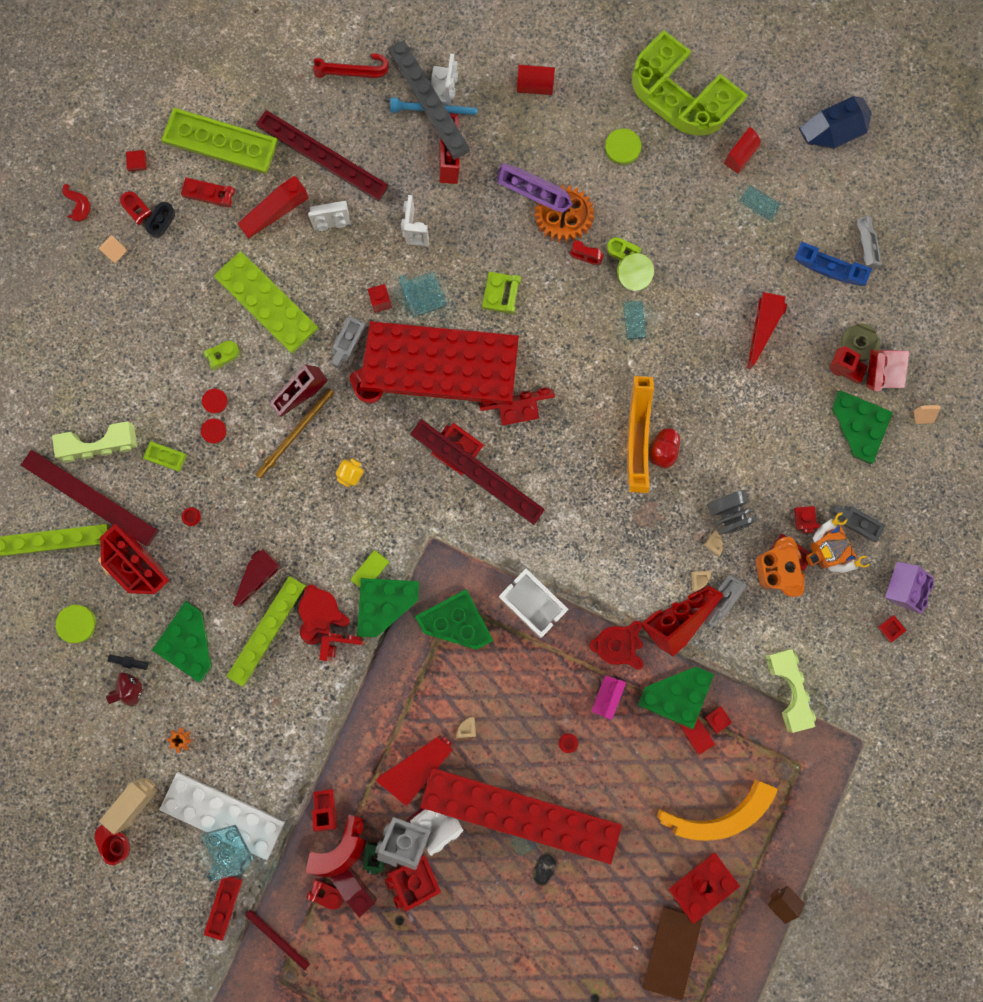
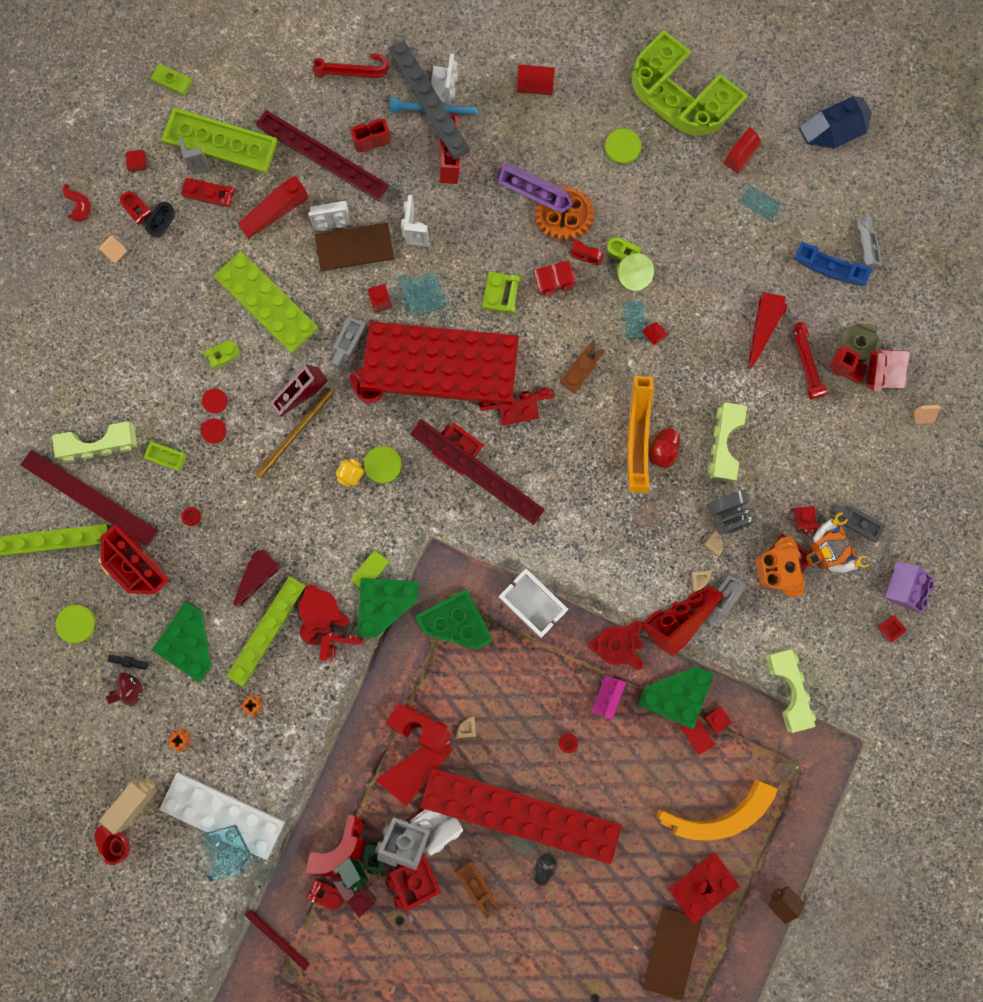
(171, 79): none -> lime plate
(194, 158): none -> light grey panel
(223, 907): red plate -> none
(247, 709): none -> orange gear
(324, 813): red brick -> none
(352, 875): none -> brick
(354, 246): none -> reddish brown tile
(370, 135): none -> red brick
(382, 464): none -> lime tile
(405, 720): none -> red arch
(476, 887): none -> dark orange hinge
(555, 278): none -> red brick
(581, 369): none -> dark orange hinge
(655, 333): none -> red plate
(724, 465): none -> yellowish green arch
(815, 388): none -> red piece
(861, 425): green plate -> none

